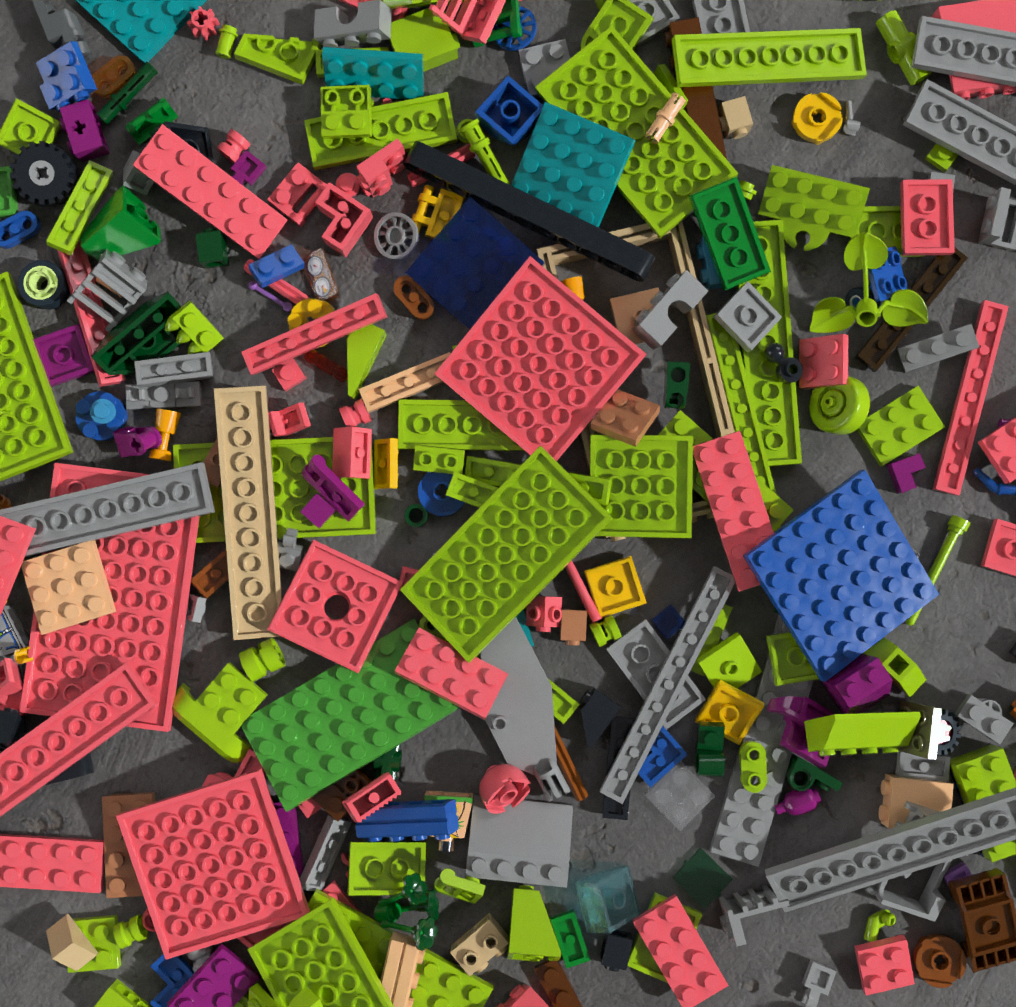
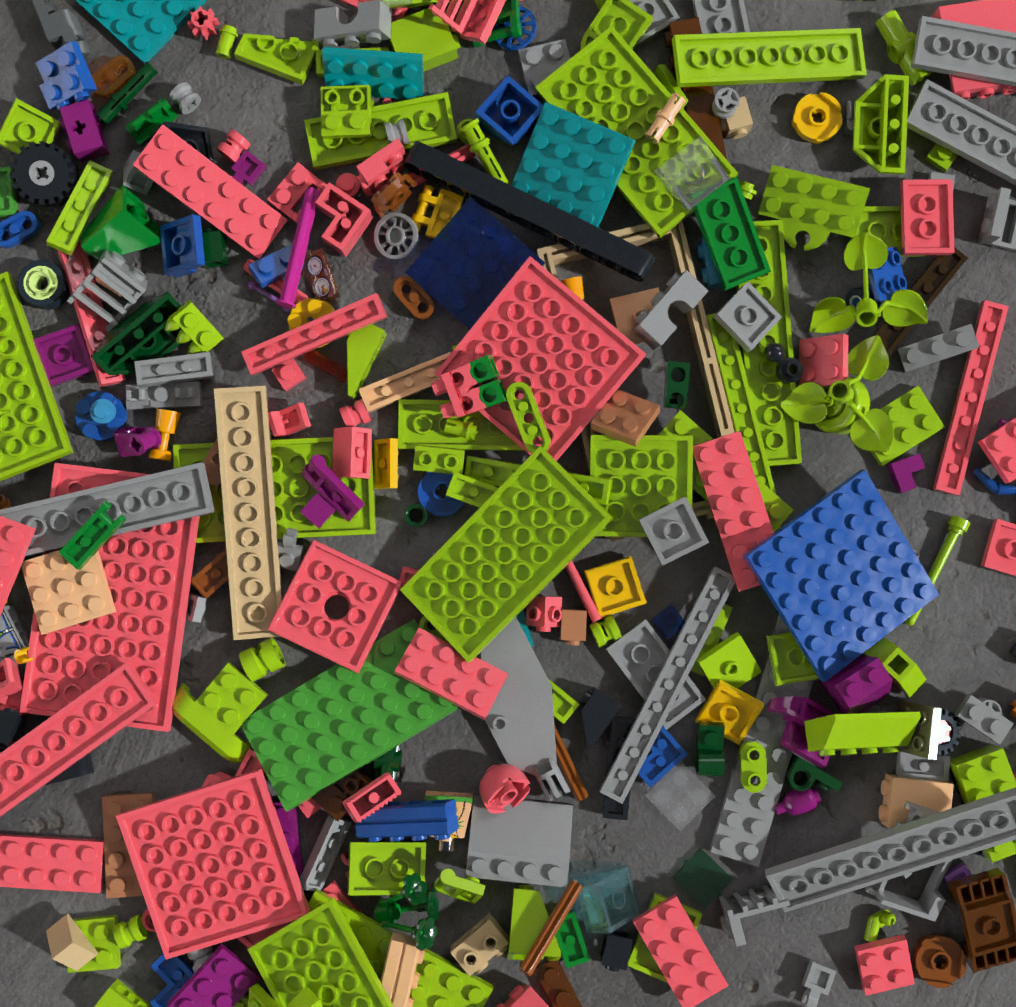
(91, 537): none -> green hinge
(182, 246): none -> blue plate
(185, 98): none -> light grey wheel
(299, 249): none -> dark pink axle
(393, 195): none -> dark orange plate
(396, 131): none -> light grey wheel
(460, 429): none -> lime pin
(462, 391): none -> coral hips
(520, 408): none -> lime plate
(551, 927): none -> dark orange axle
(674, 530): none -> light grey plate
(692, 173): none -> clear slope
(727, 97): none -> light grey wheel
(875, 428): none -> lime plant
(882, 124): none -> lime wedge

